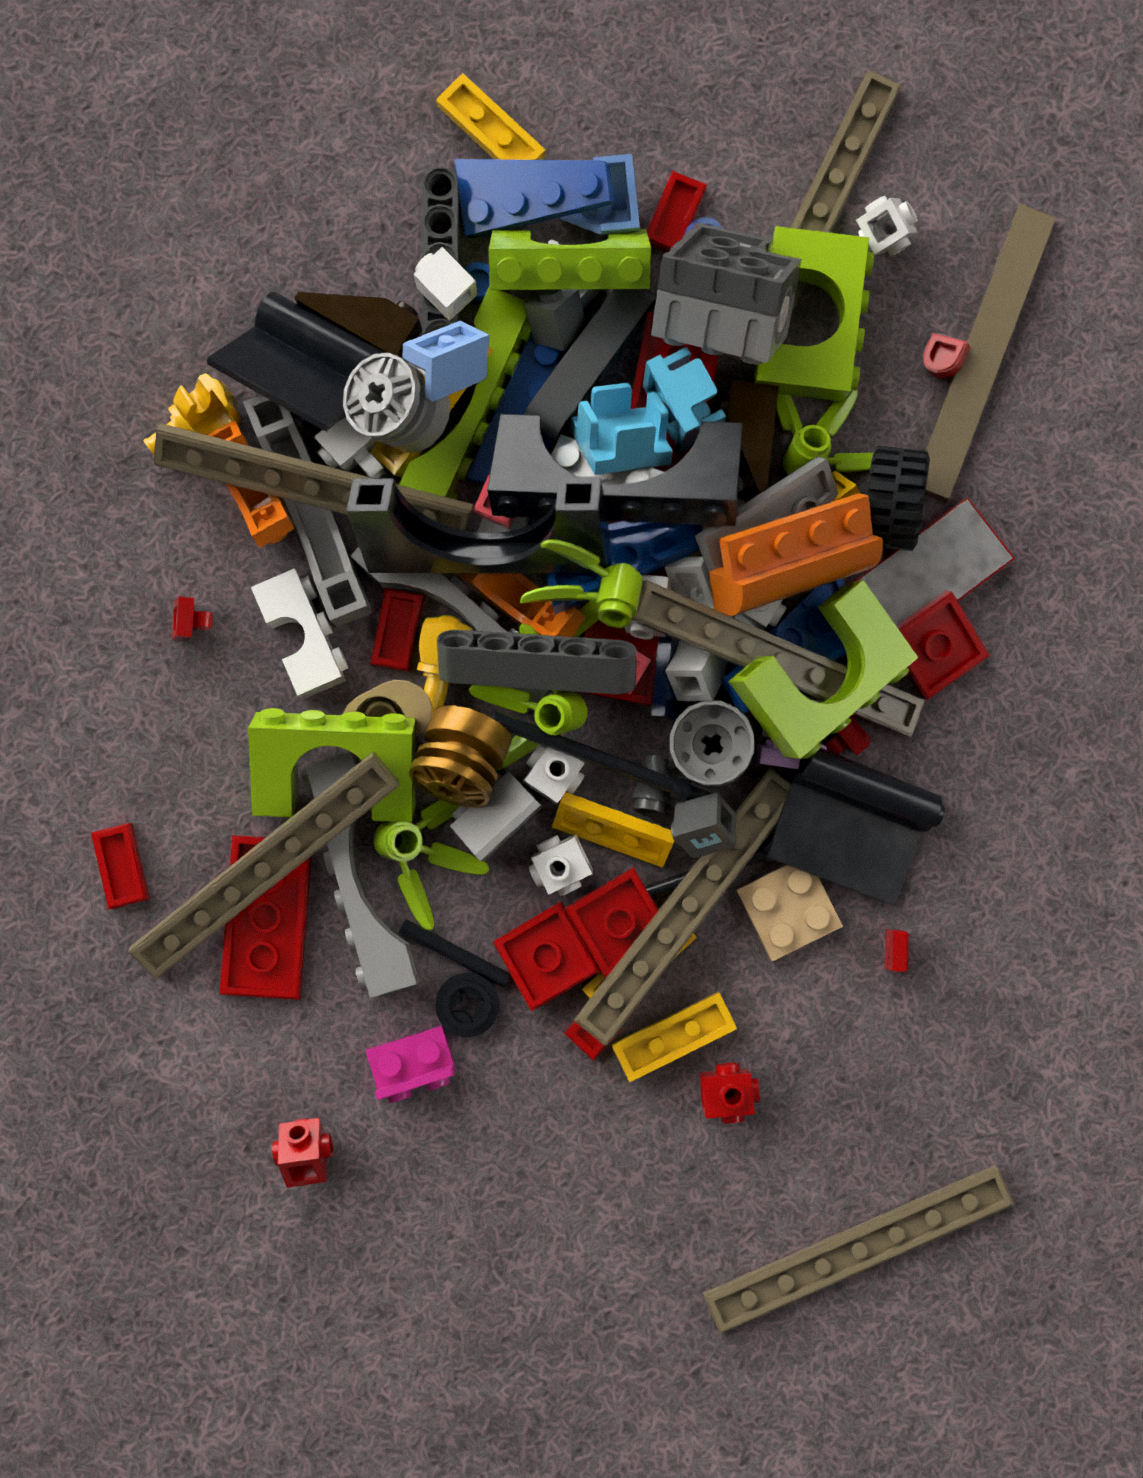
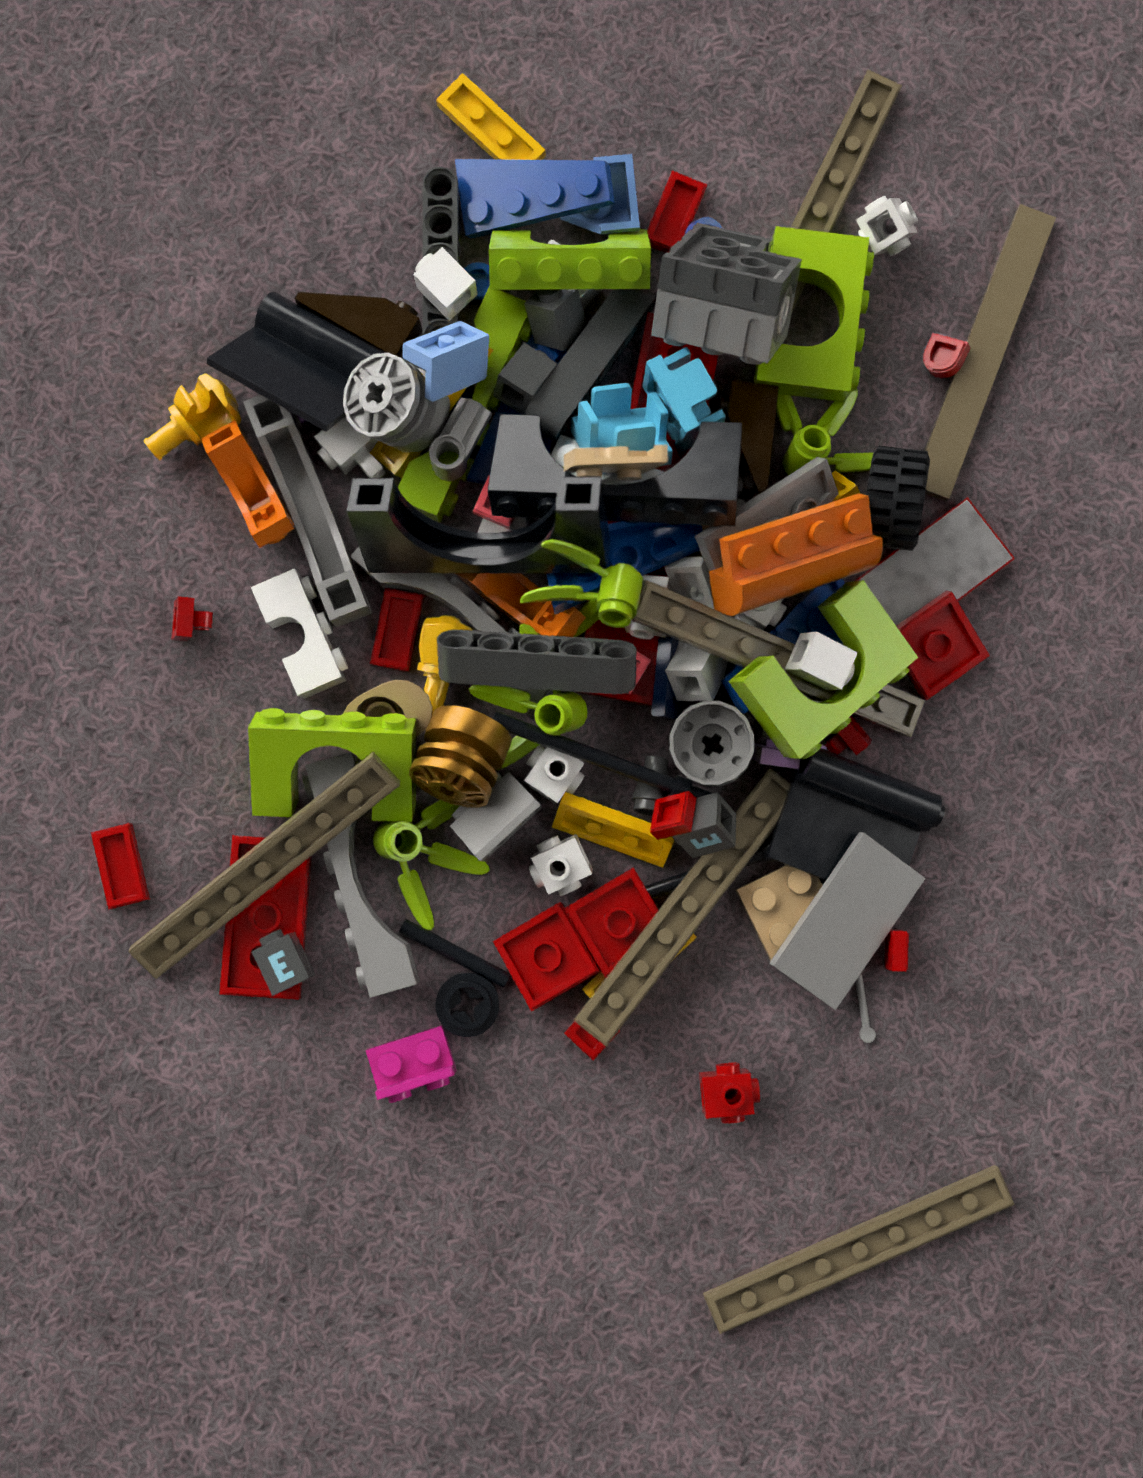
(282, 961): none -> dark grey brick
(284, 475): dark tan tile -> none
(302, 1152): red brick -> none
(460, 437): none -> light grey piece
(523, 377): none -> dark grey brick
(620, 460): none -> tan wing
(673, 815): none -> red tile
(674, 1036): yellow plate -> none
(822, 661): none -> white brick
(847, 920): none -> light grey tile
(866, 1033): none -> light grey hinge

